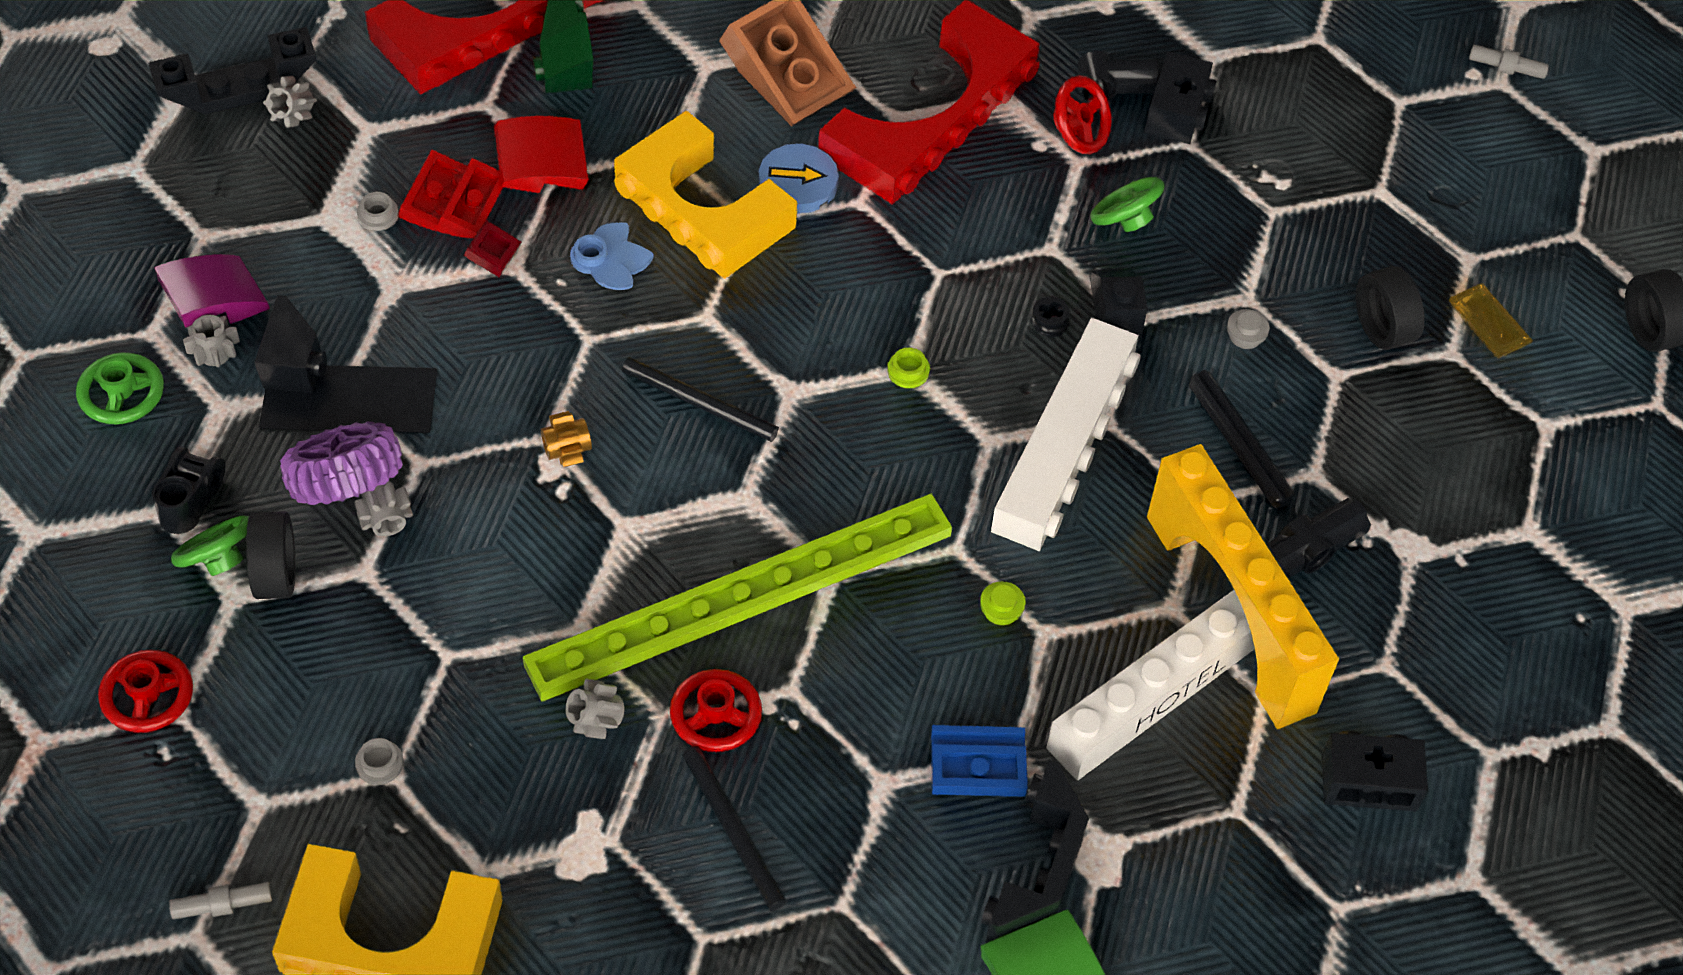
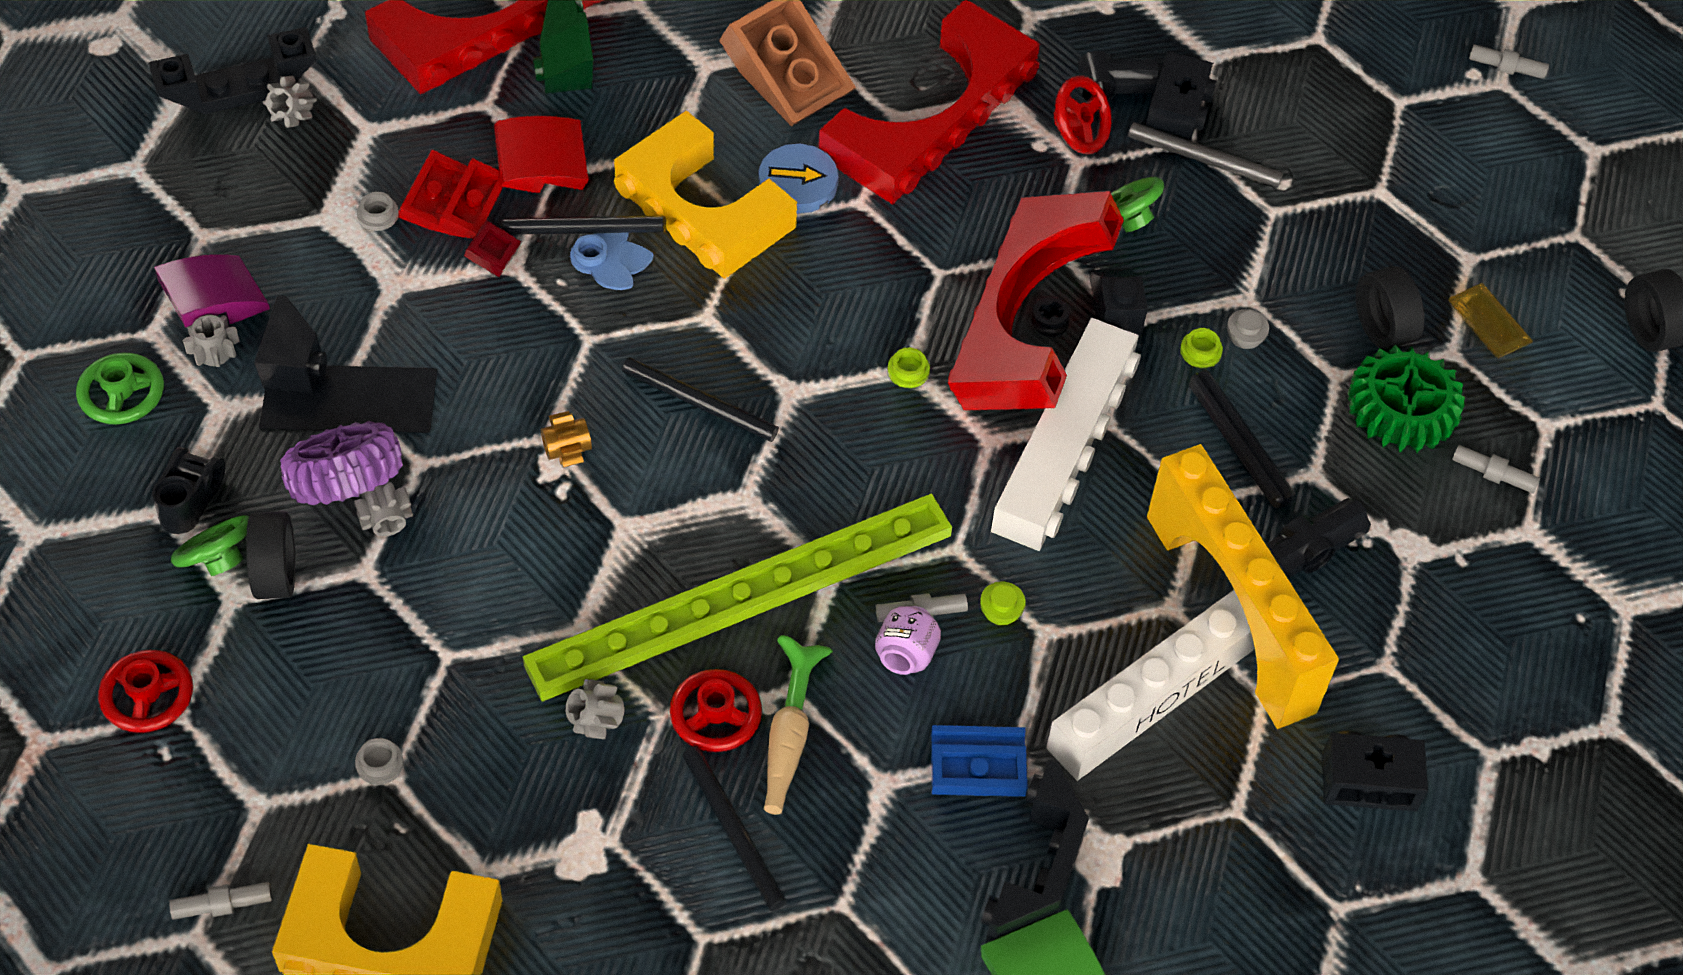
(584, 225): none -> black bar
(790, 723): none -> tan piece
(907, 639): none -> lavender head
(934, 605): none -> light grey bar
(1042, 236): none -> red arch
(1201, 348): none -> lime plate
(1205, 154): none -> flat silver bar
(1406, 398): none -> green gear
(1496, 469): none -> light grey bar

